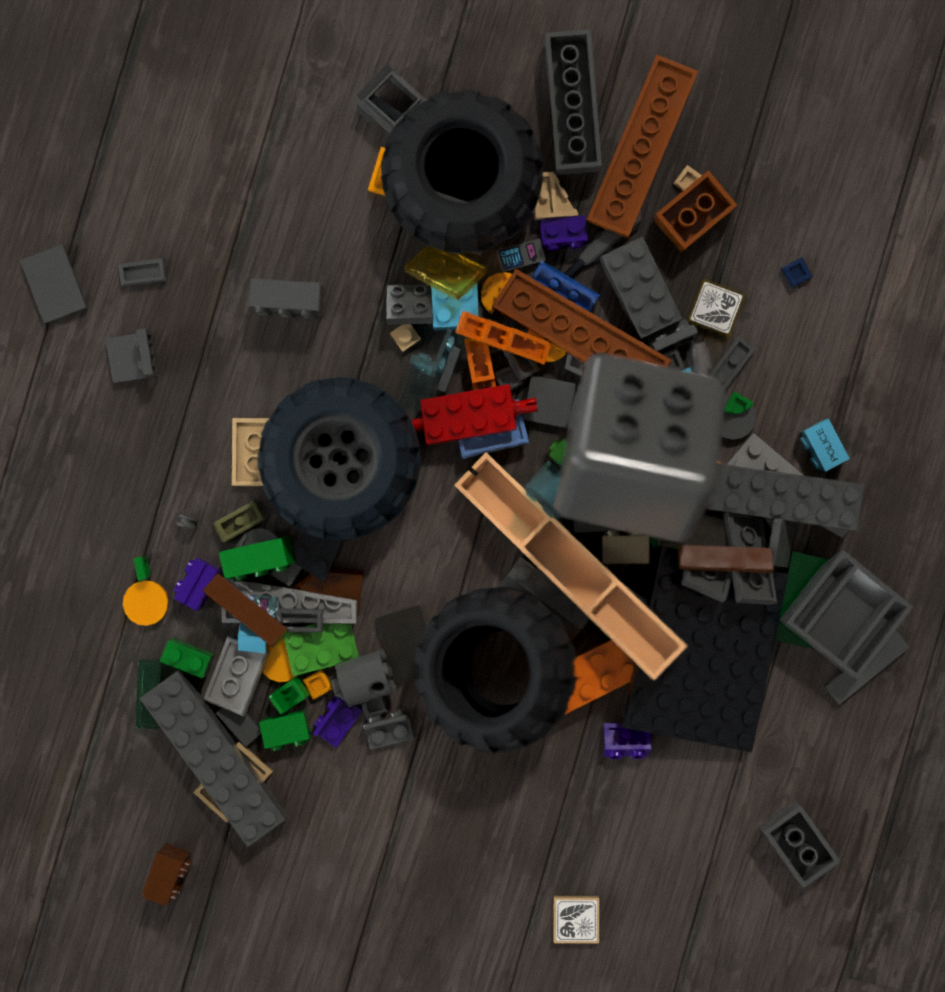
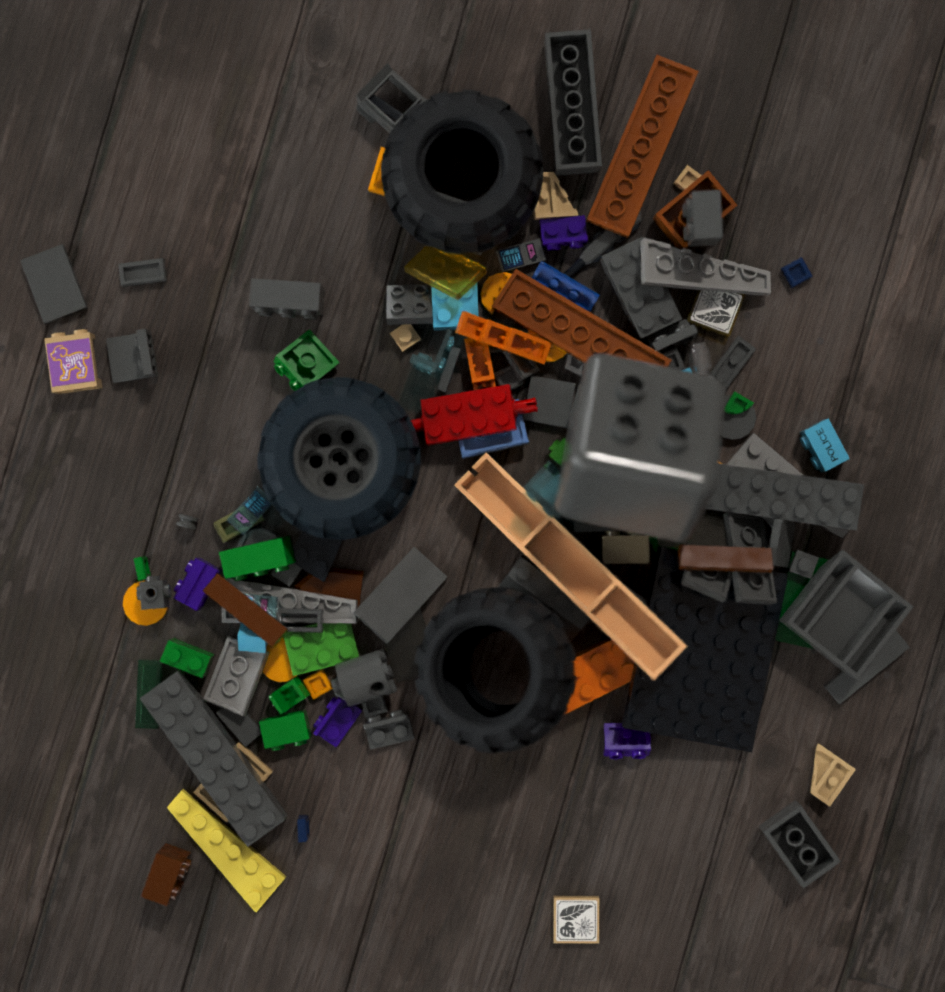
(72, 362): none -> panel
(146, 595): none -> dark grey brick
(241, 865): none -> light yellow wing
(245, 449): tan tile -> none
(249, 511): none -> clear light blue tile
(303, 828): none -> dark blue tile
(305, 361): none -> green plate
(400, 595): none -> dark grey tile
(687, 270): none -> light grey wing
(703, 218): none -> dark grey brick
(803, 564): none -> dark grey plate
(829, 775): none -> tan wing

